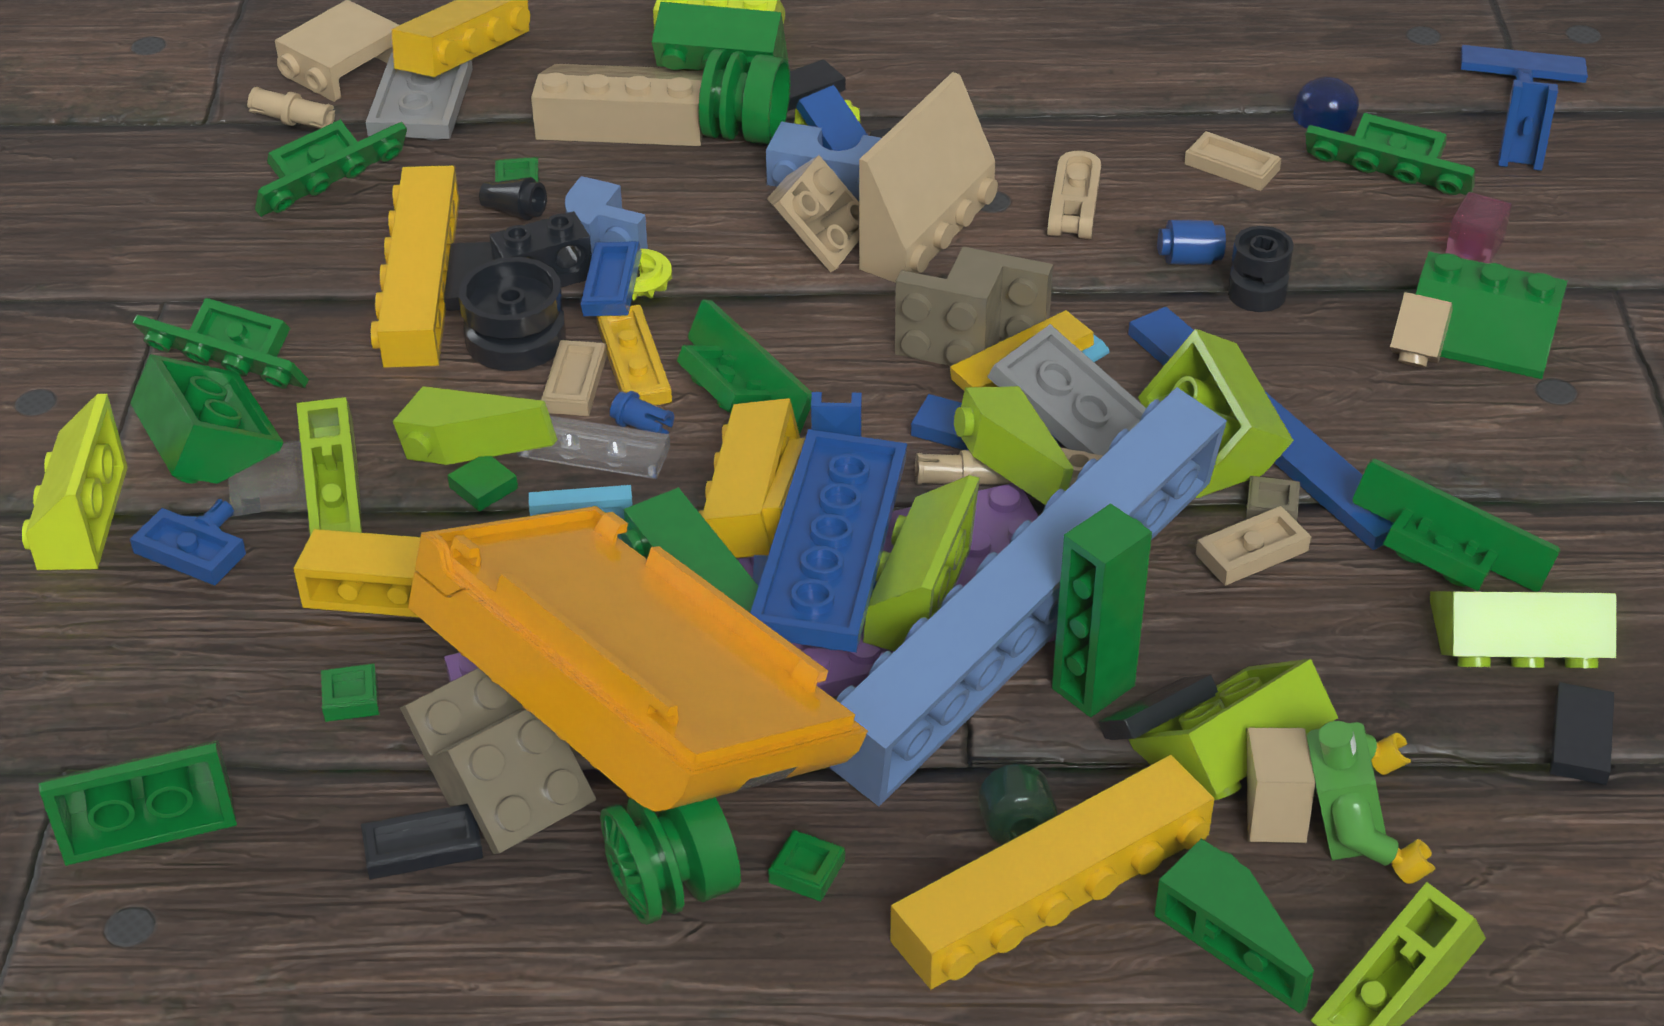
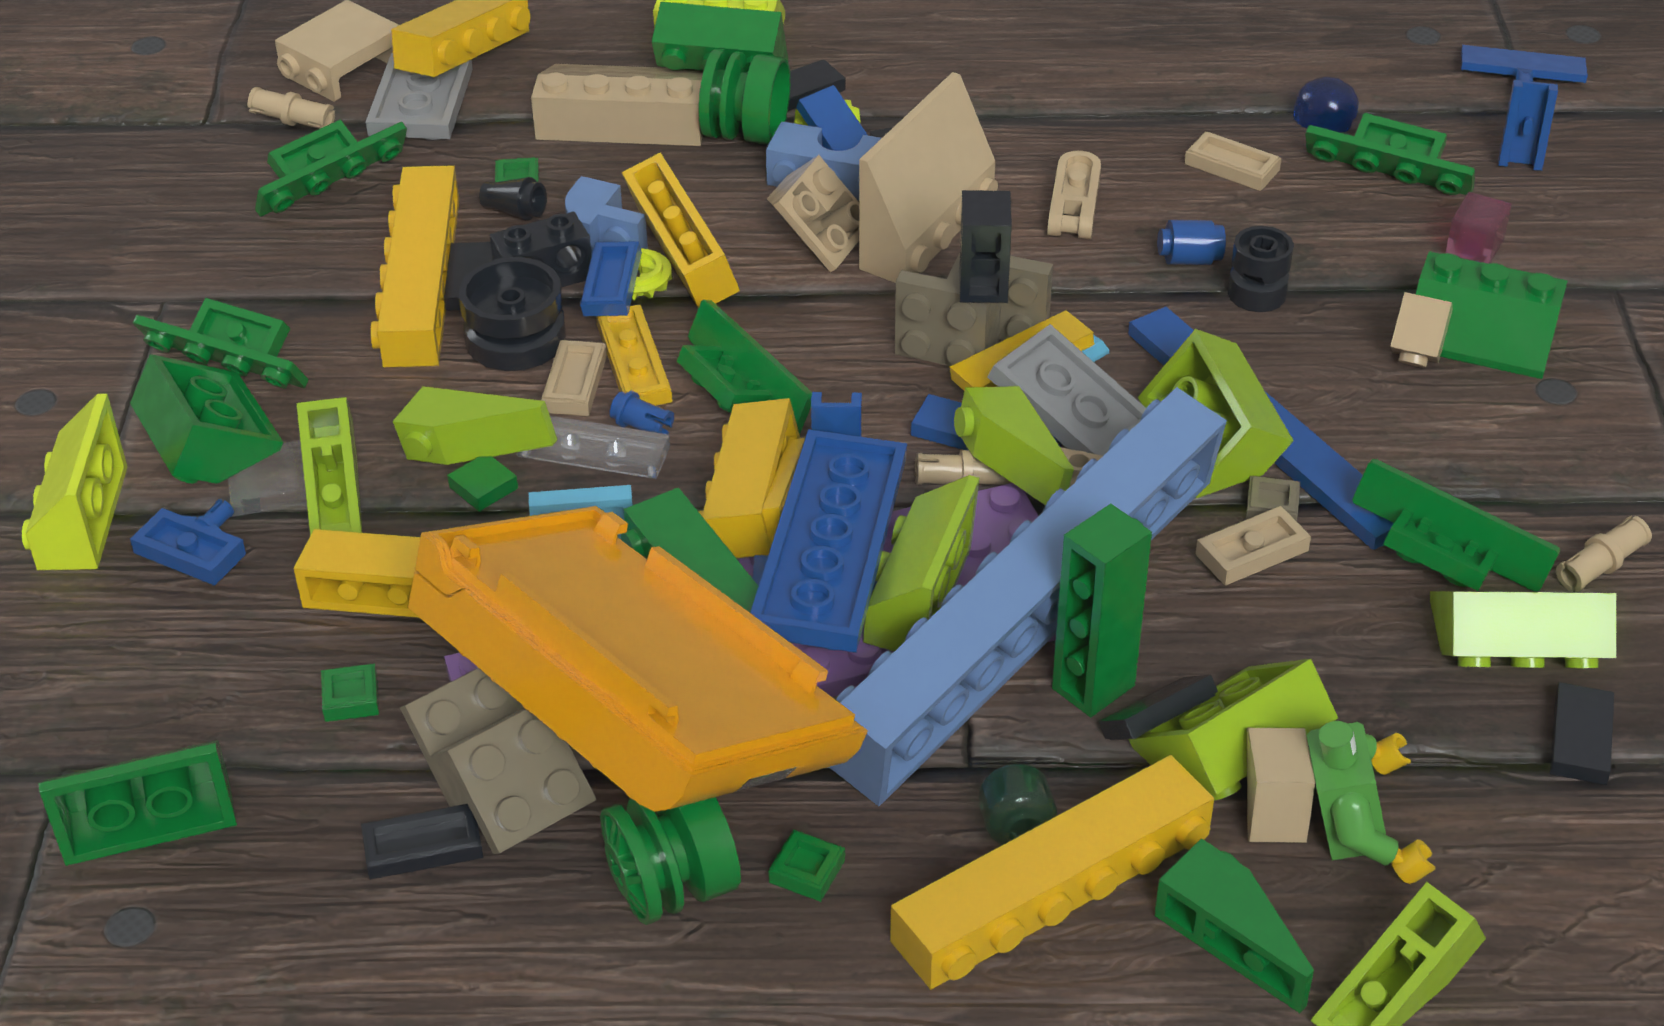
(680, 231): none -> yellow brick
(985, 246): none -> black brick
(1603, 553): none -> tan pin

